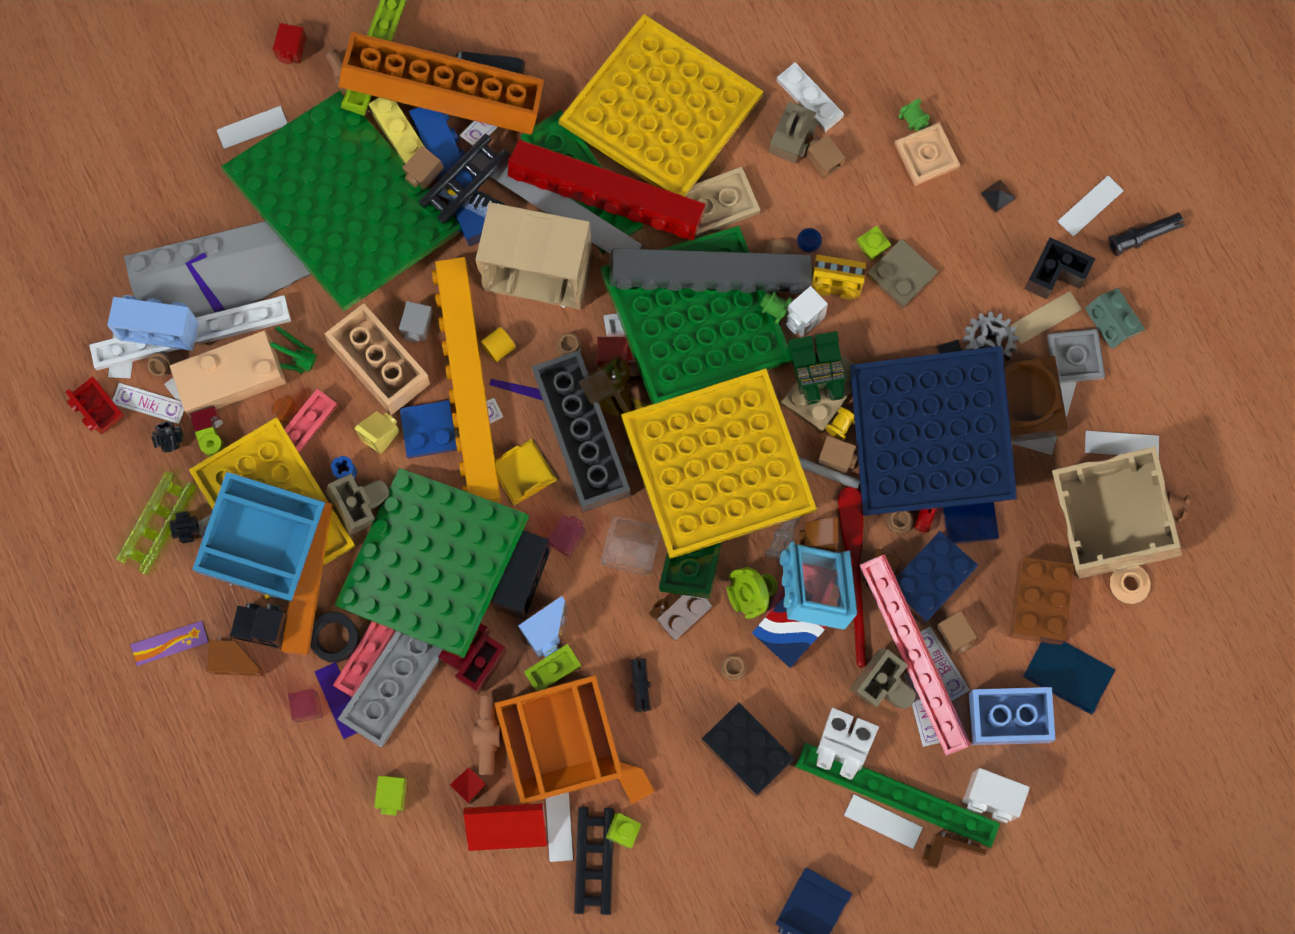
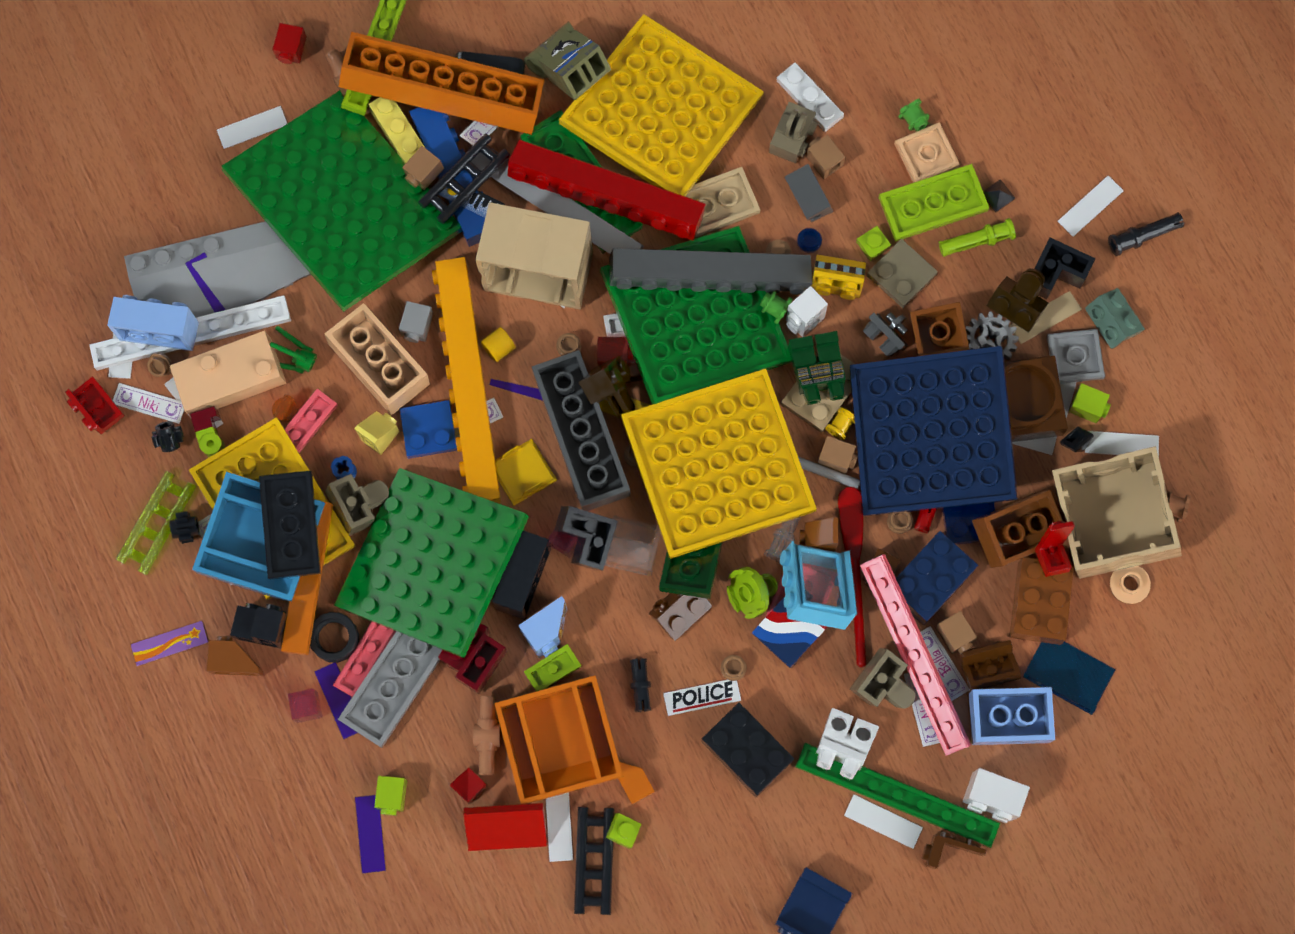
(289, 525): none -> black tile
(370, 835): none -> dark purple sticker
(569, 61): none -> olive piece
(593, 535): none -> black brick
(701, 697): none -> white sticker
(808, 193): none -> dark grey hinge
(878, 325): none -> dark grey hips
(933, 202): none -> lime plate
(939, 329): none -> dark orange slope
(988, 235): none -> lime pin
(990, 665): none -> reddish brown bracket
(1016, 528): none -> dark orange brick
(1020, 299): none -> dark brown brick
(1051, 549): none -> red bracket
(1077, 439): none -> black slope
(1090, 403): none -> lime brick

